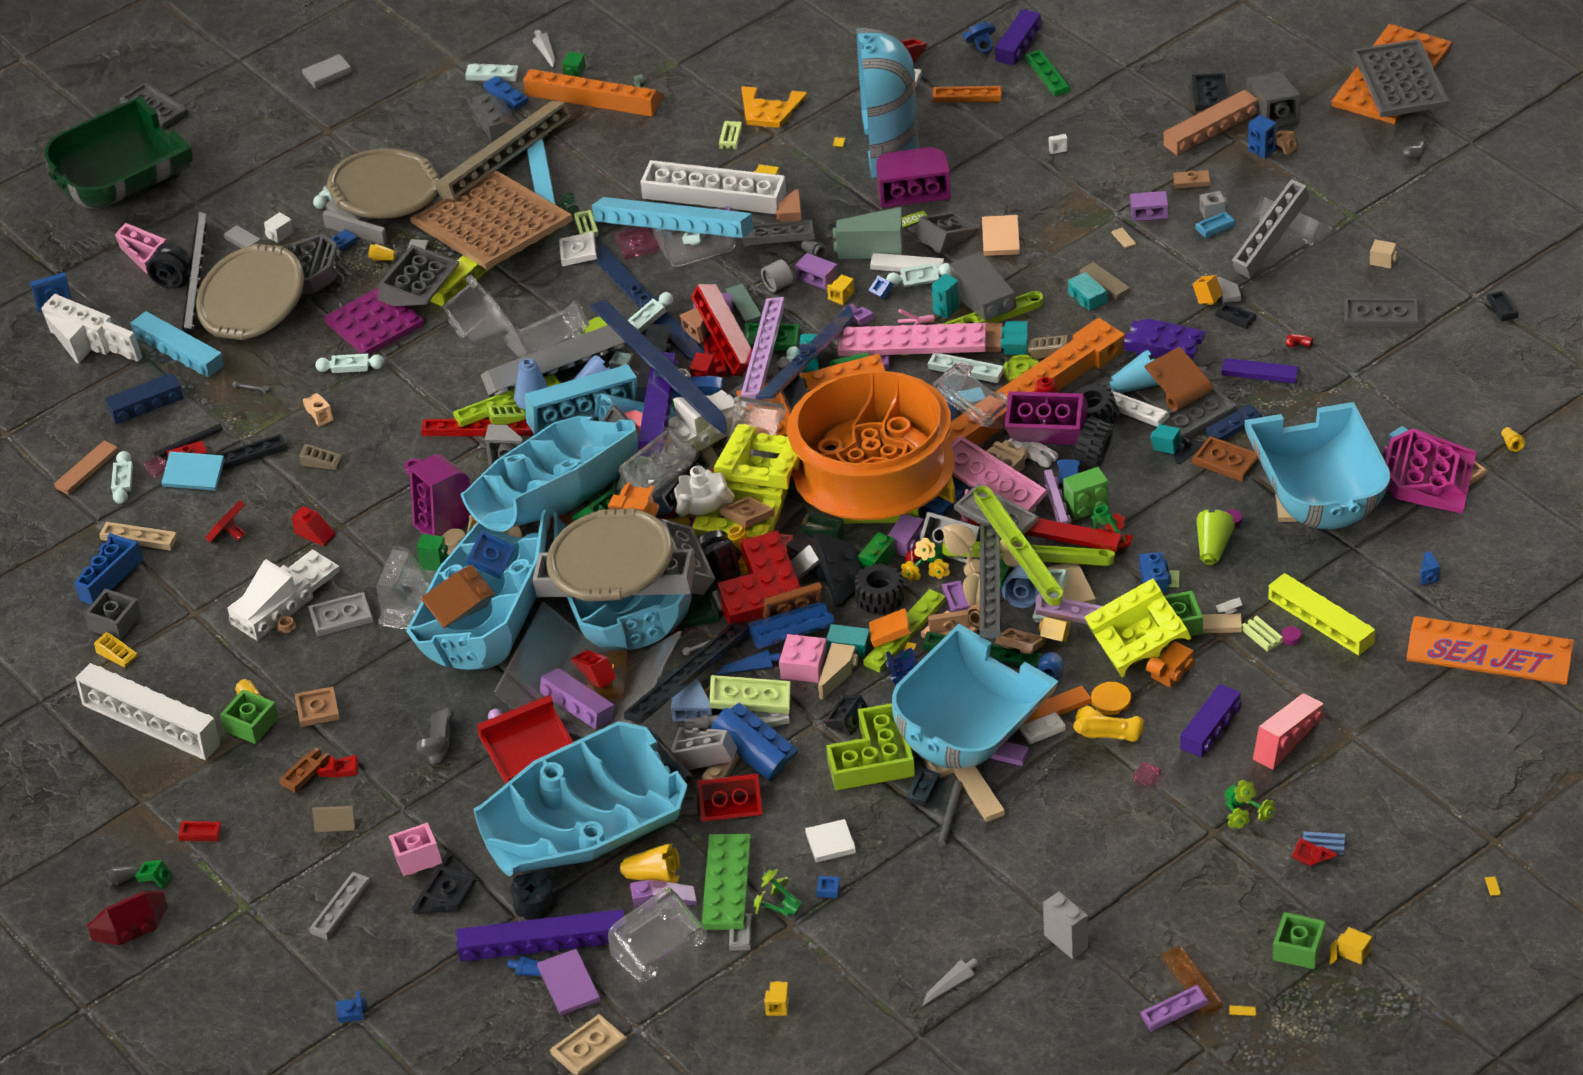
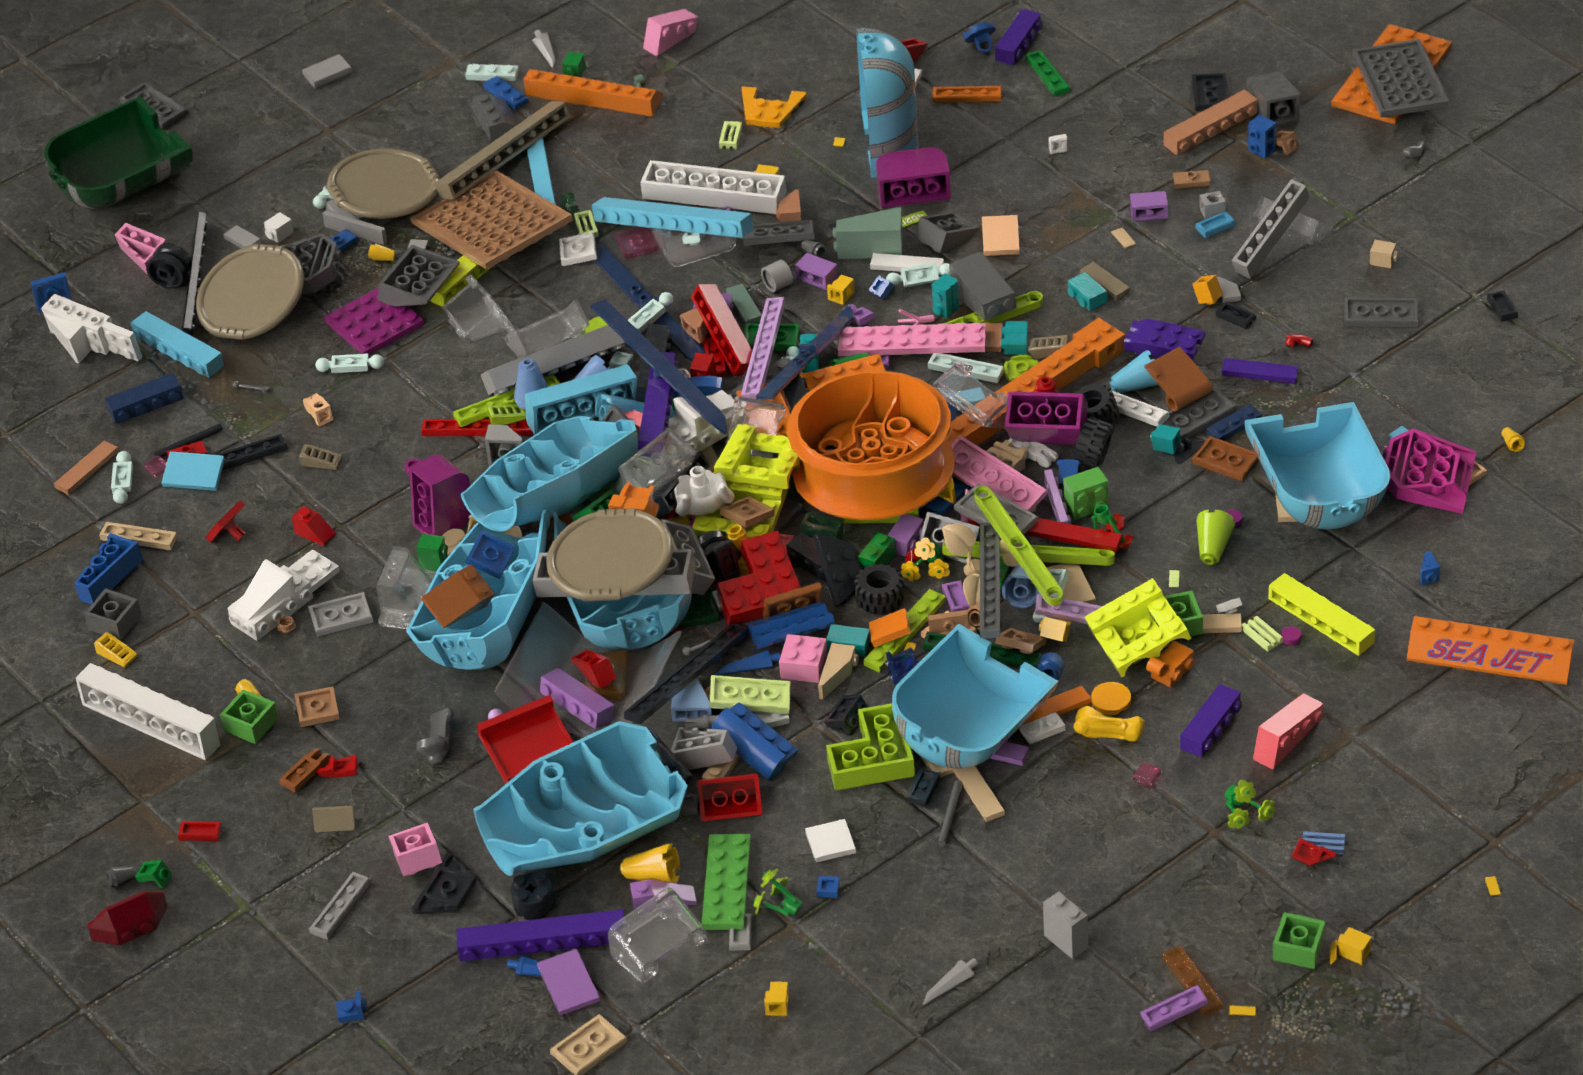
(668, 30): none -> bright pink wedge
(805, 561): light grey tile -> none
(1156, 567): blue brick -> none

